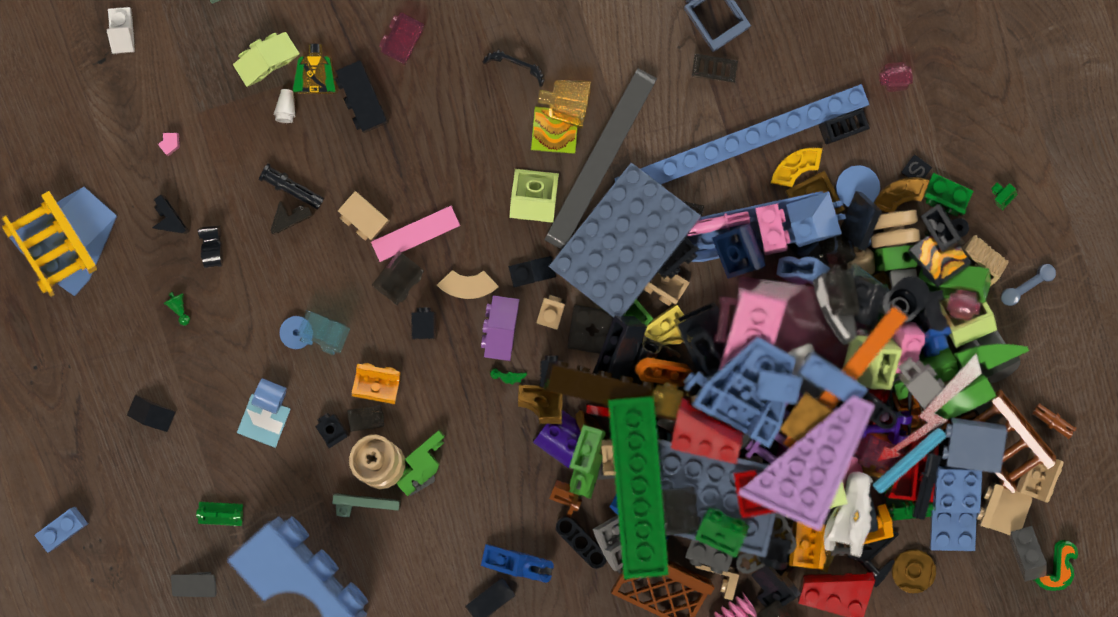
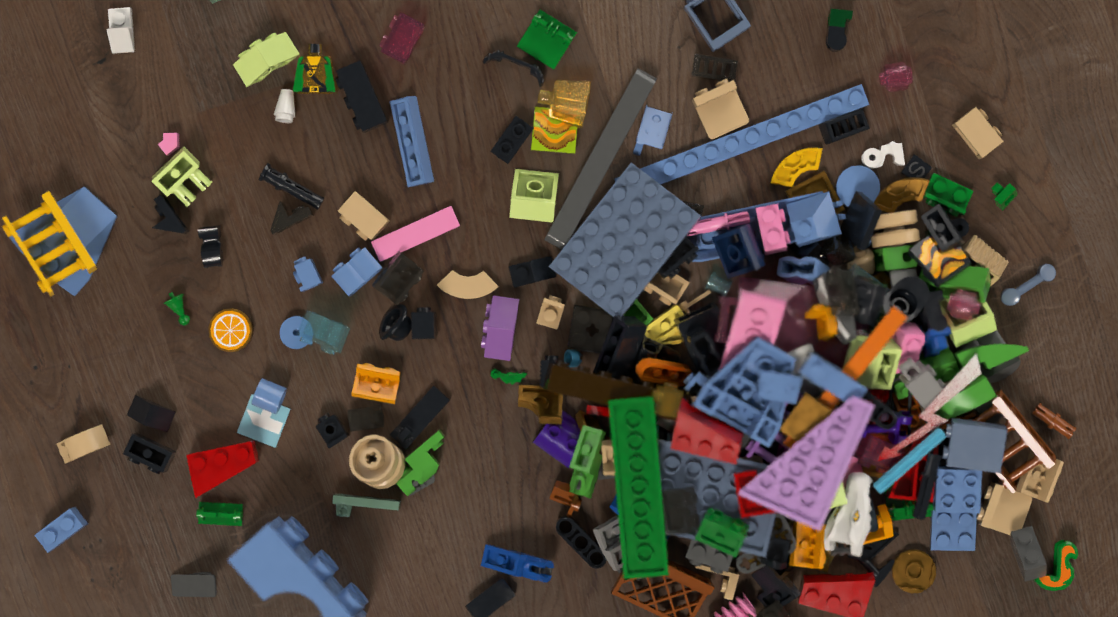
(83, 443): none -> tan brick
(149, 452): none -> black brick
(175, 171): none -> yellowish green brick
(219, 464): none -> red wedge
(230, 330): none -> light orange tile
(306, 274): none -> medium blue brick
(356, 271): none -> medium blue brick
(395, 323): none -> black hat
(412, 141): none -> medium blue slope
(419, 417): none -> black hinge
(511, 139): none -> black hinge
(546, 39): none -> green hinge
(573, 358): none -> dark azure hinge
(652, 129): none -> medium blue piece
(684, 305): none -> tan piece
(718, 284): none -> clear light blue bush
(720, 109): none -> tan bracket
(826, 323): none -> light orange bracket
(836, 27): none -> leg
(874, 158): none -> white leg
(978, 133): none -> tan piece

